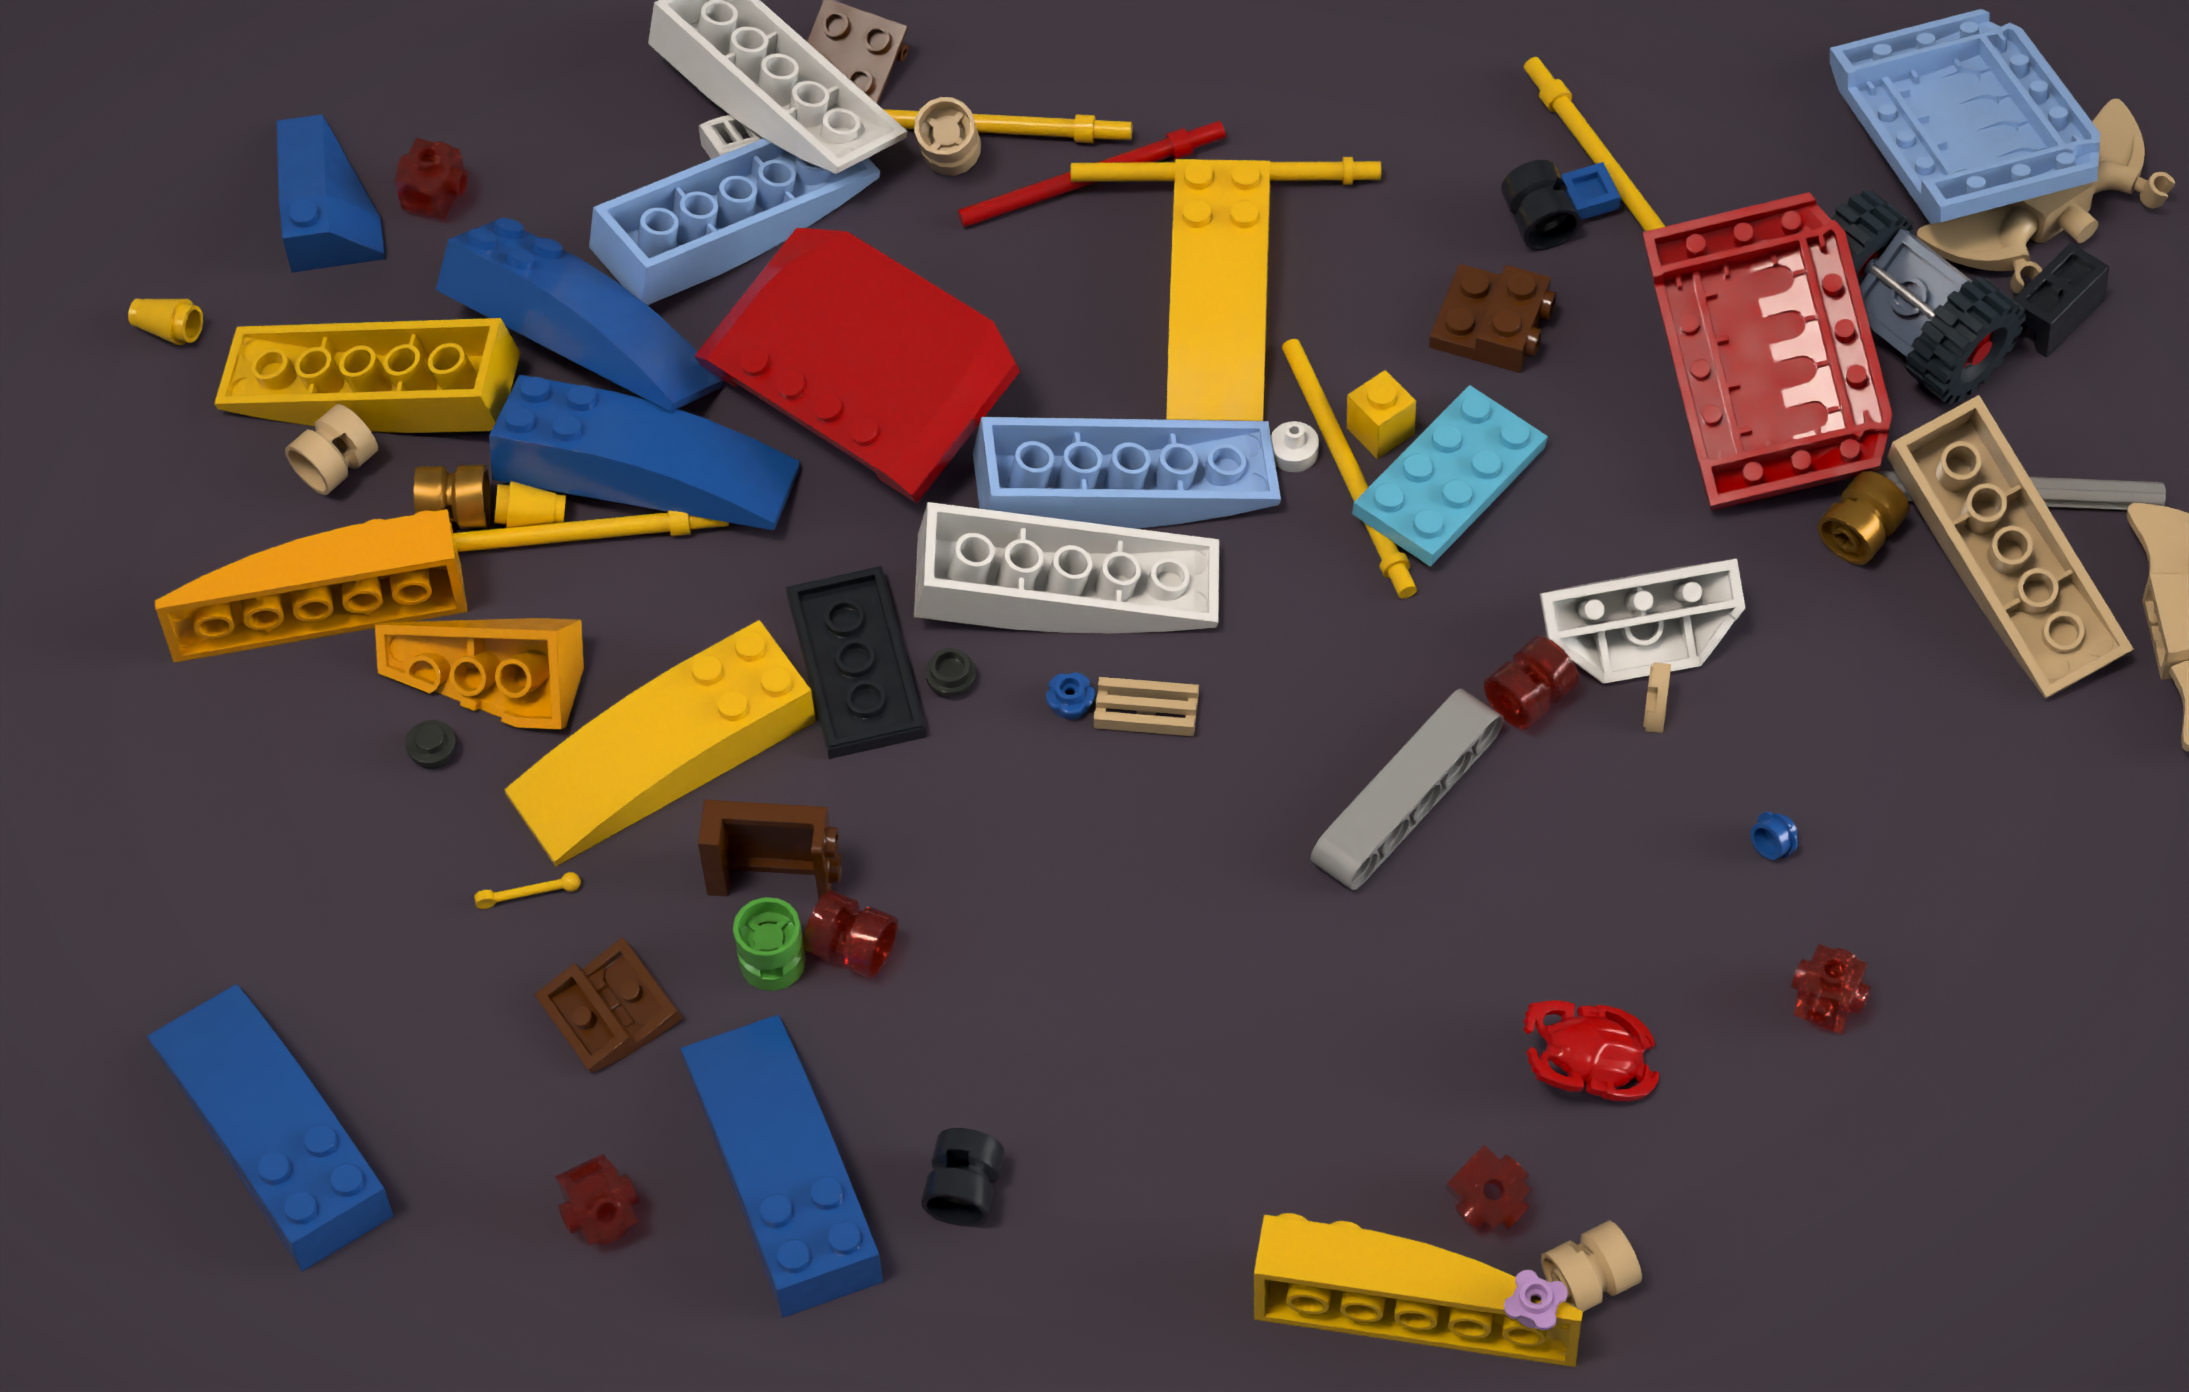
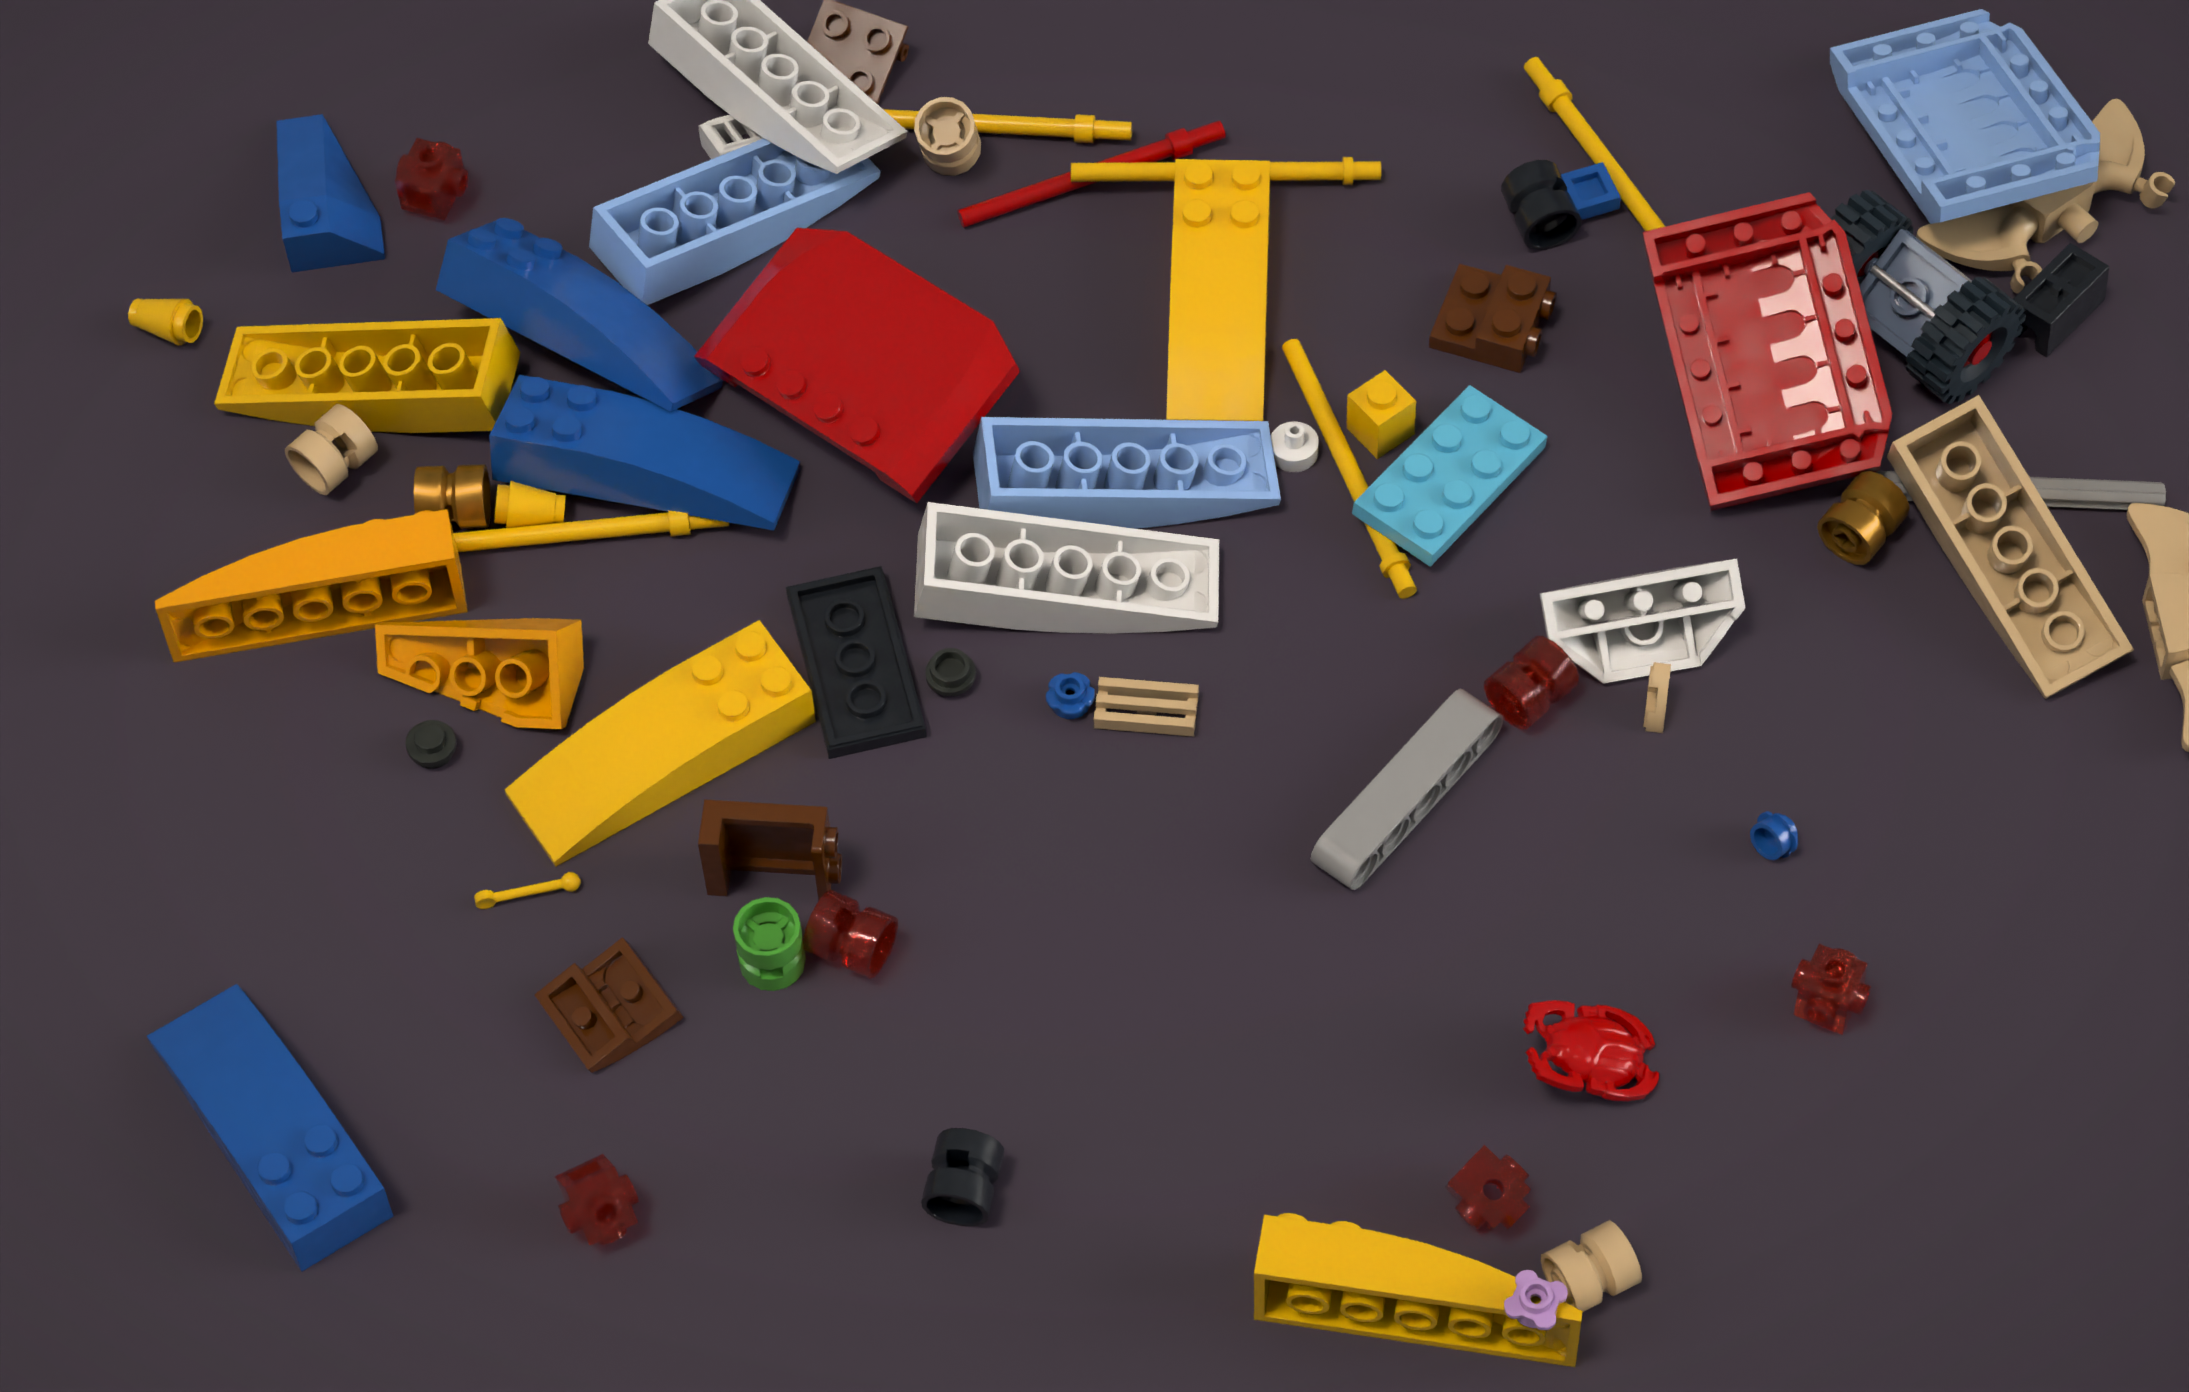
(783, 1166): blue slope -> none

